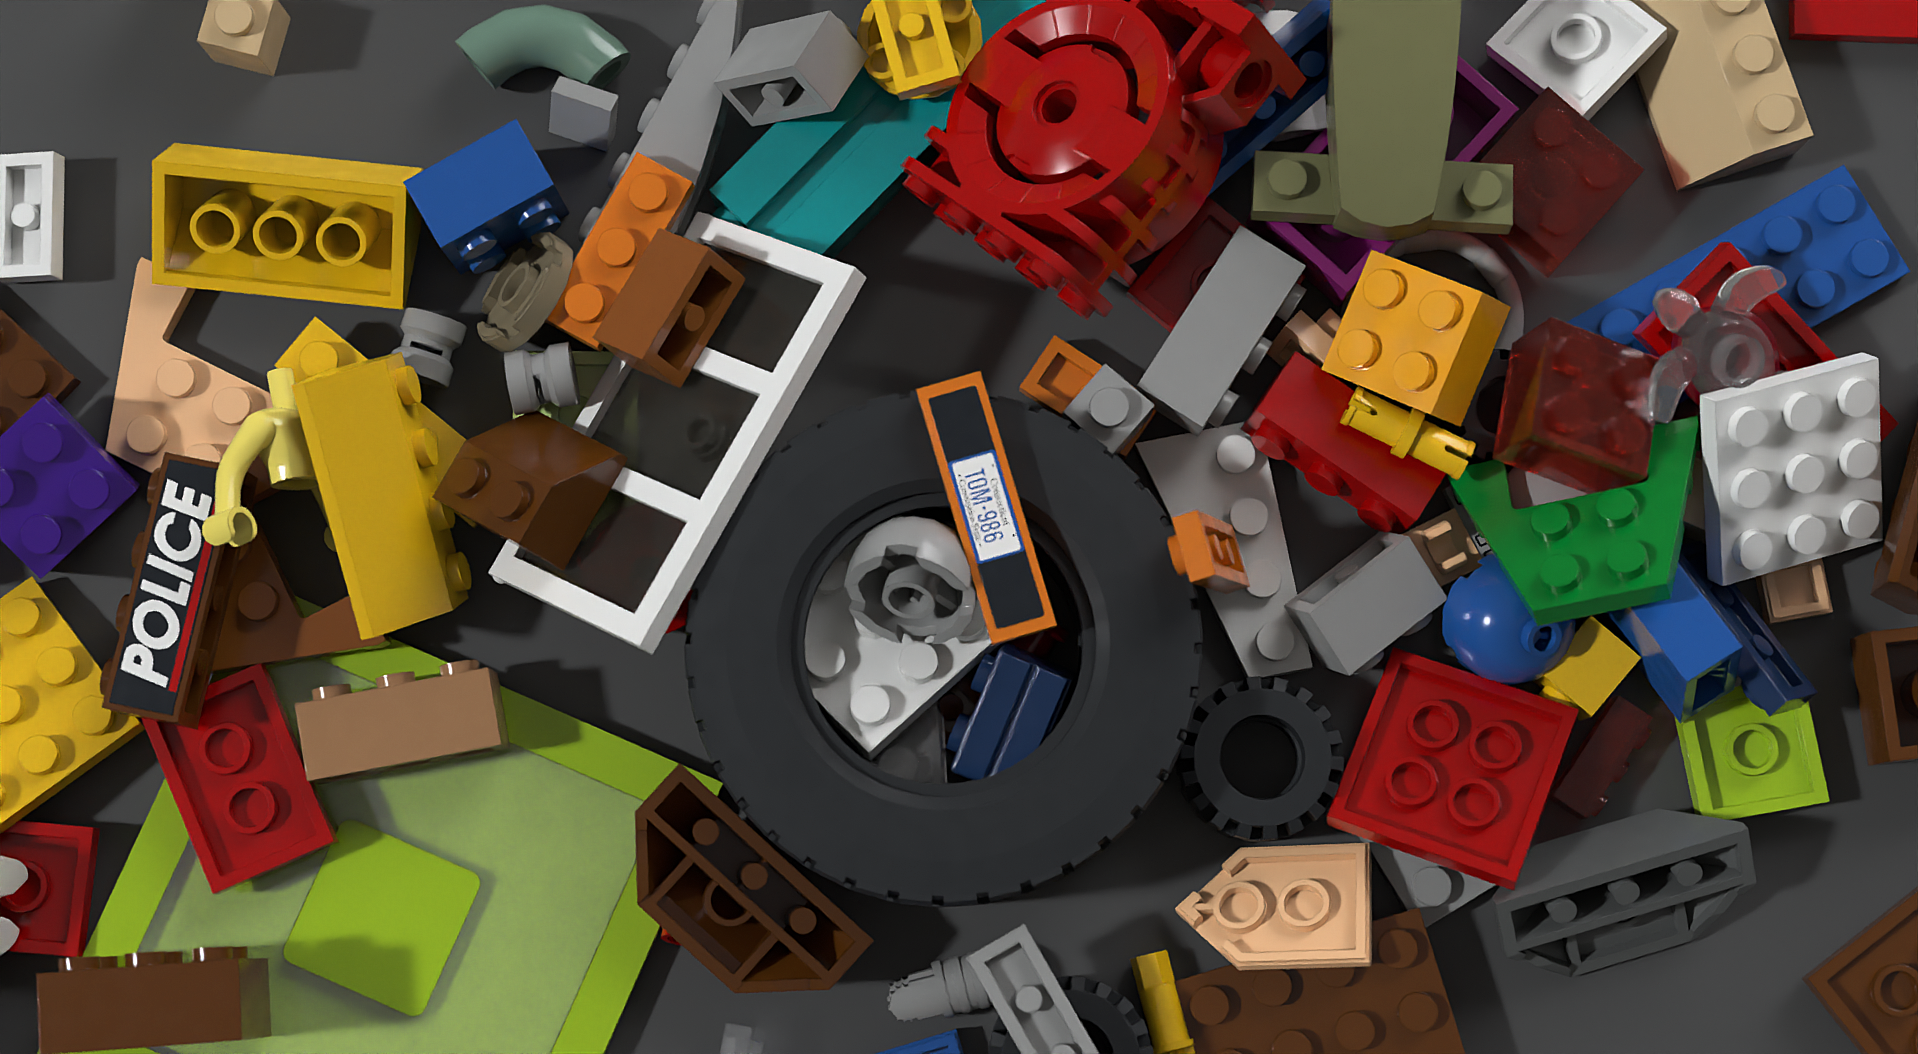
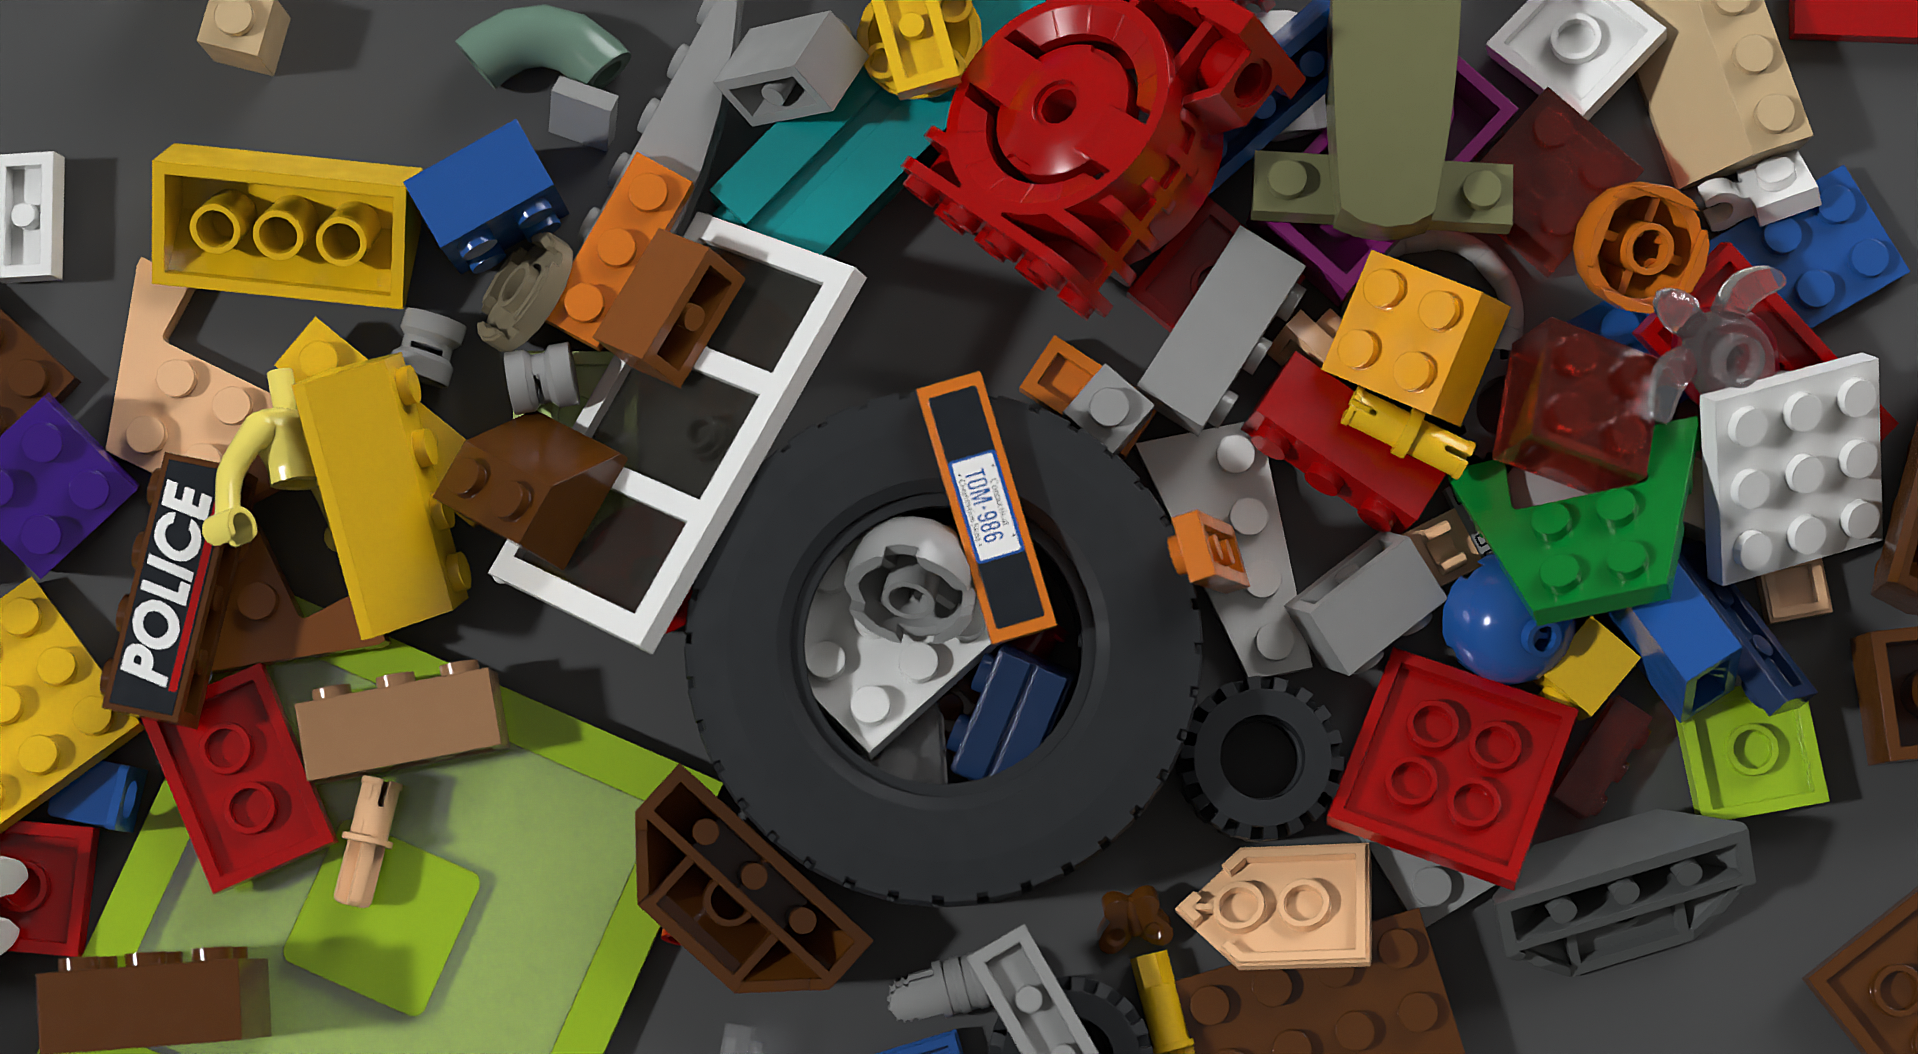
(102, 797): none -> blue bracket
(367, 841): none -> light nougat axle
(1132, 917): none -> reddish brown piece
(1638, 243): none -> orange cylinder
(1765, 190): none -> white plate

